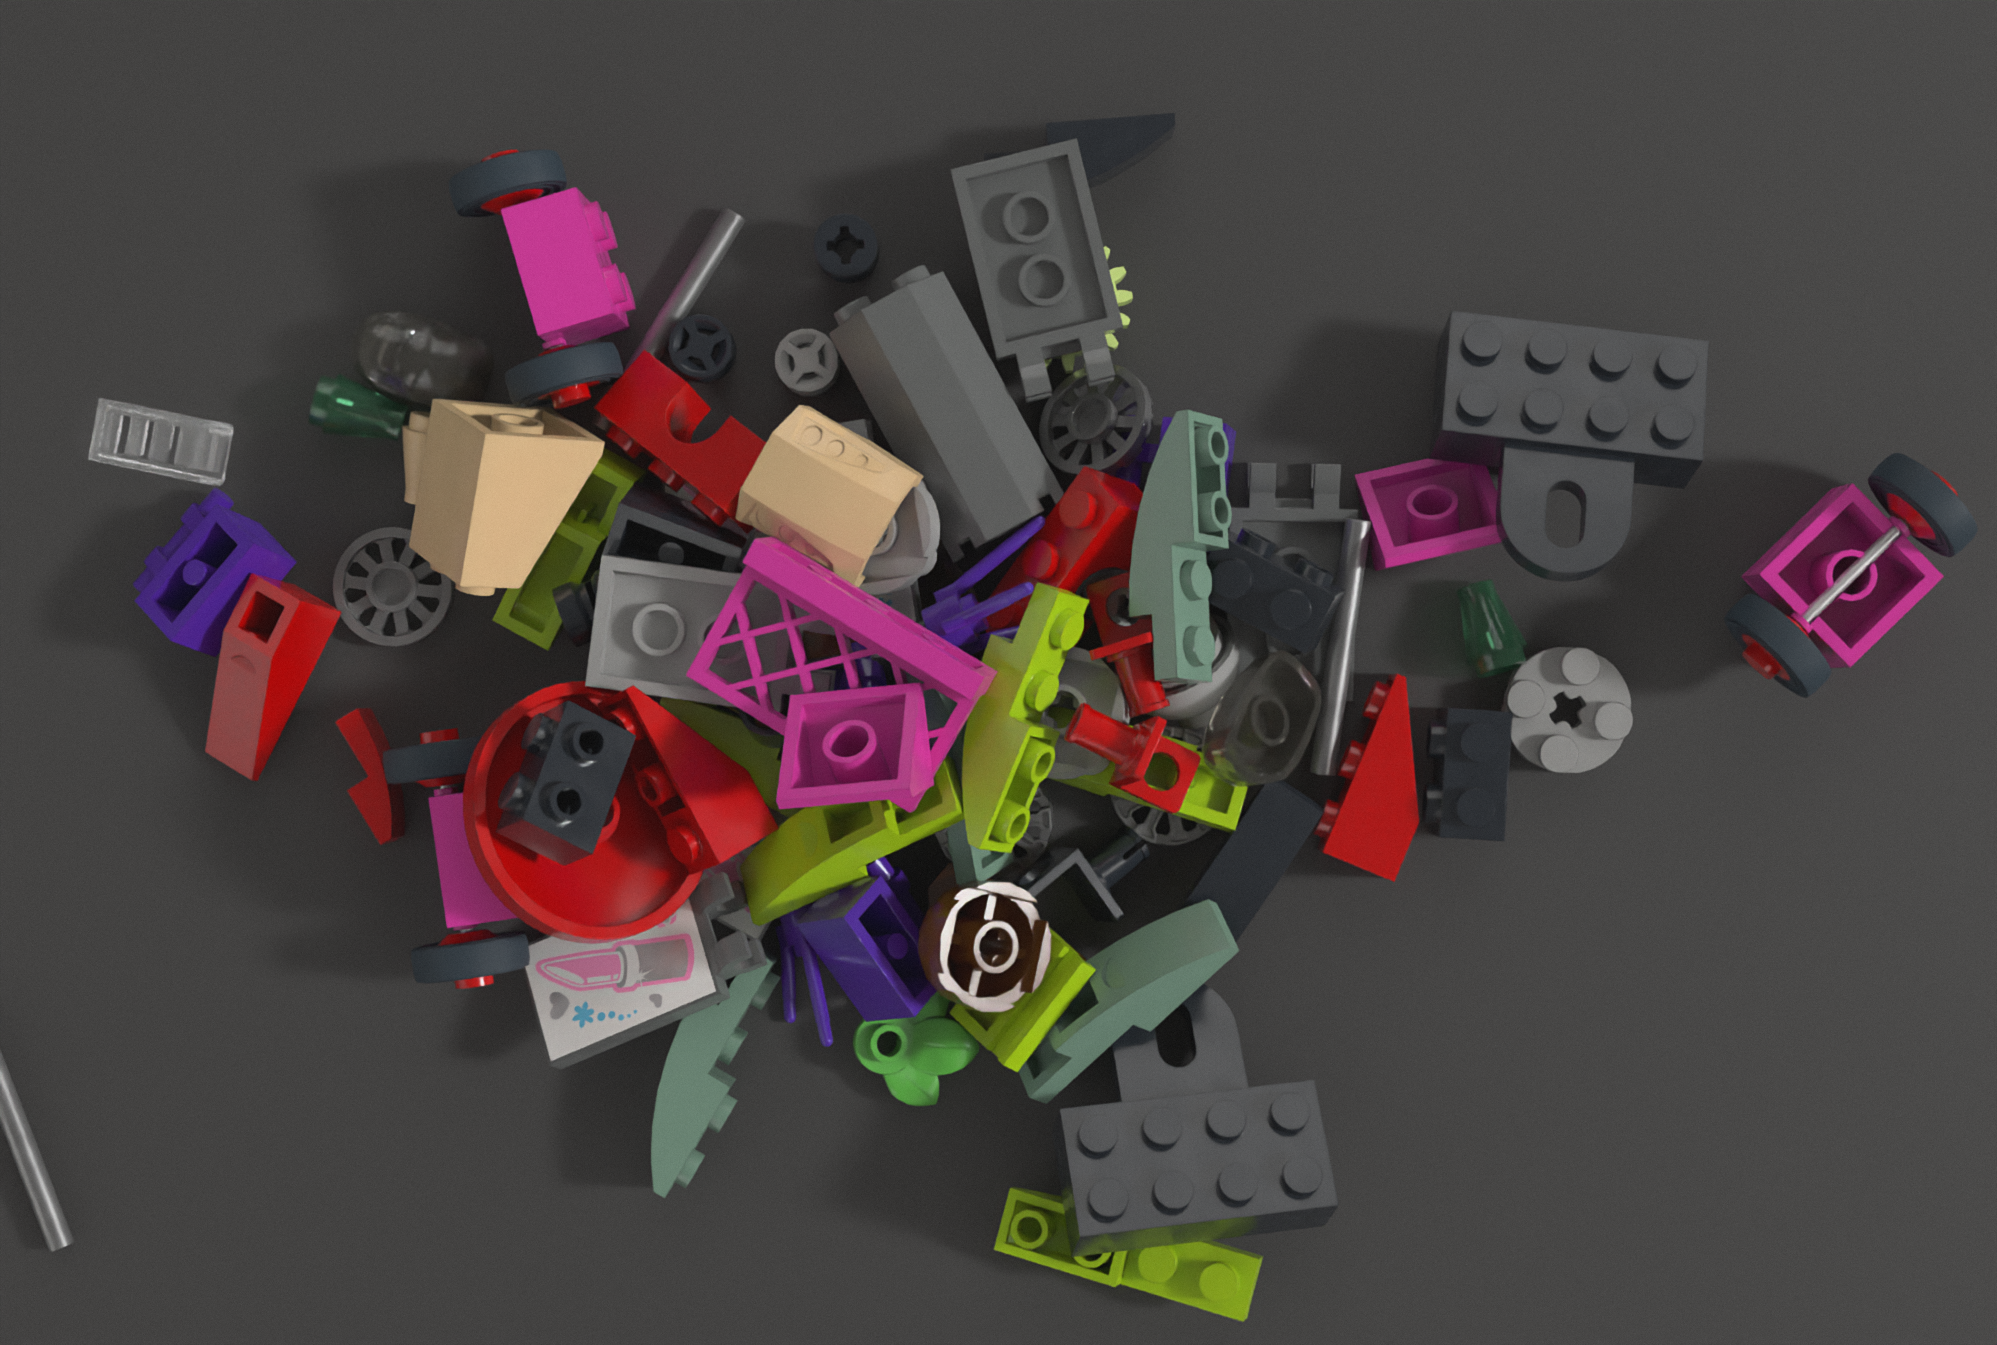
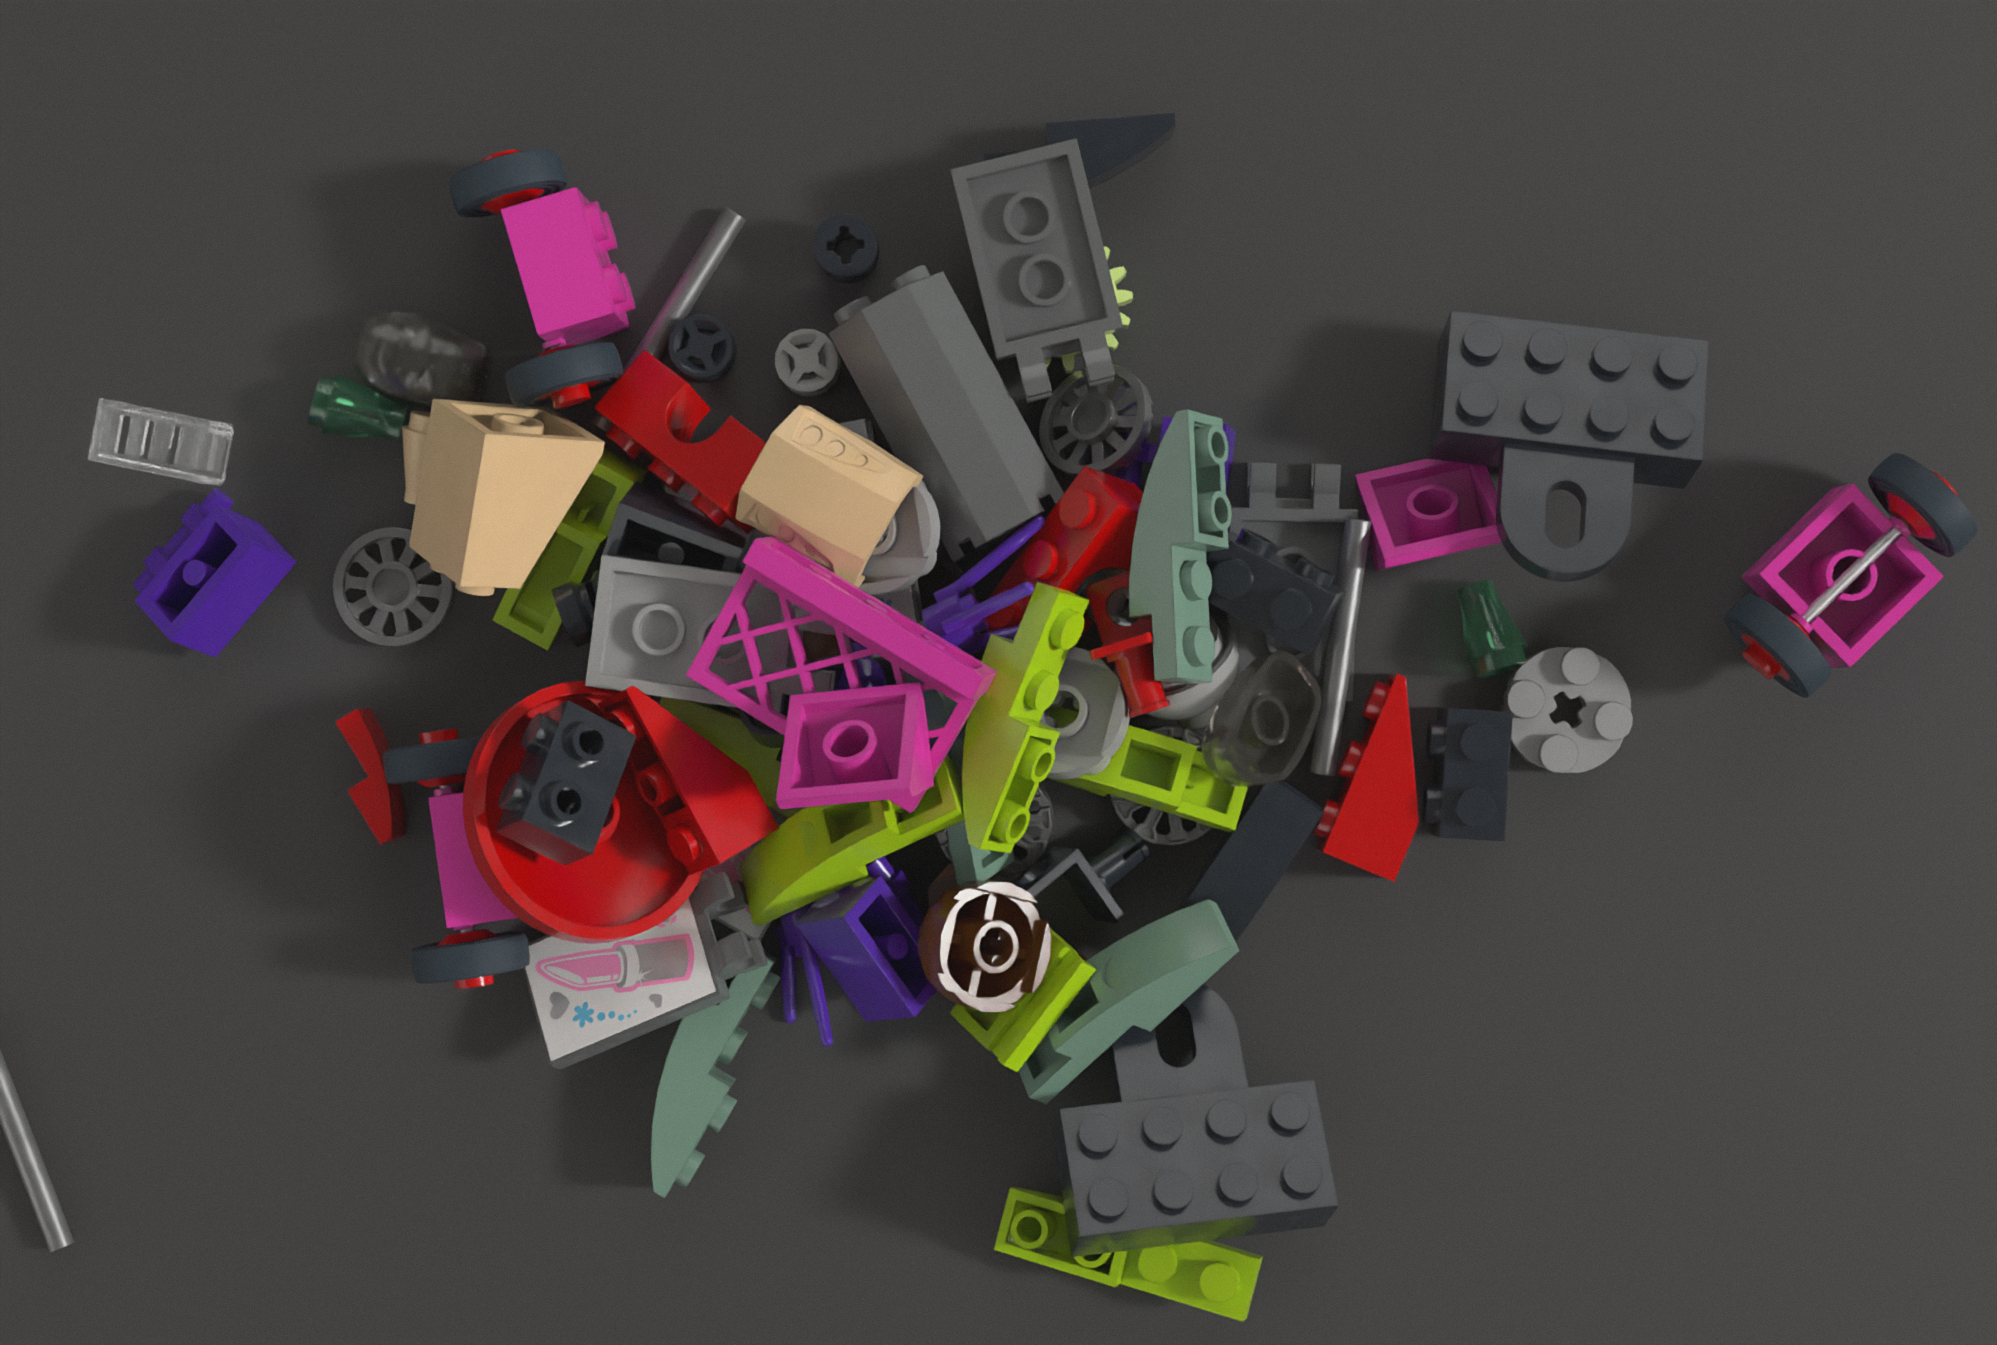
(263, 669): red slope -> none
(924, 1048): bright green plate -> none
(1132, 752): red bracket -> none

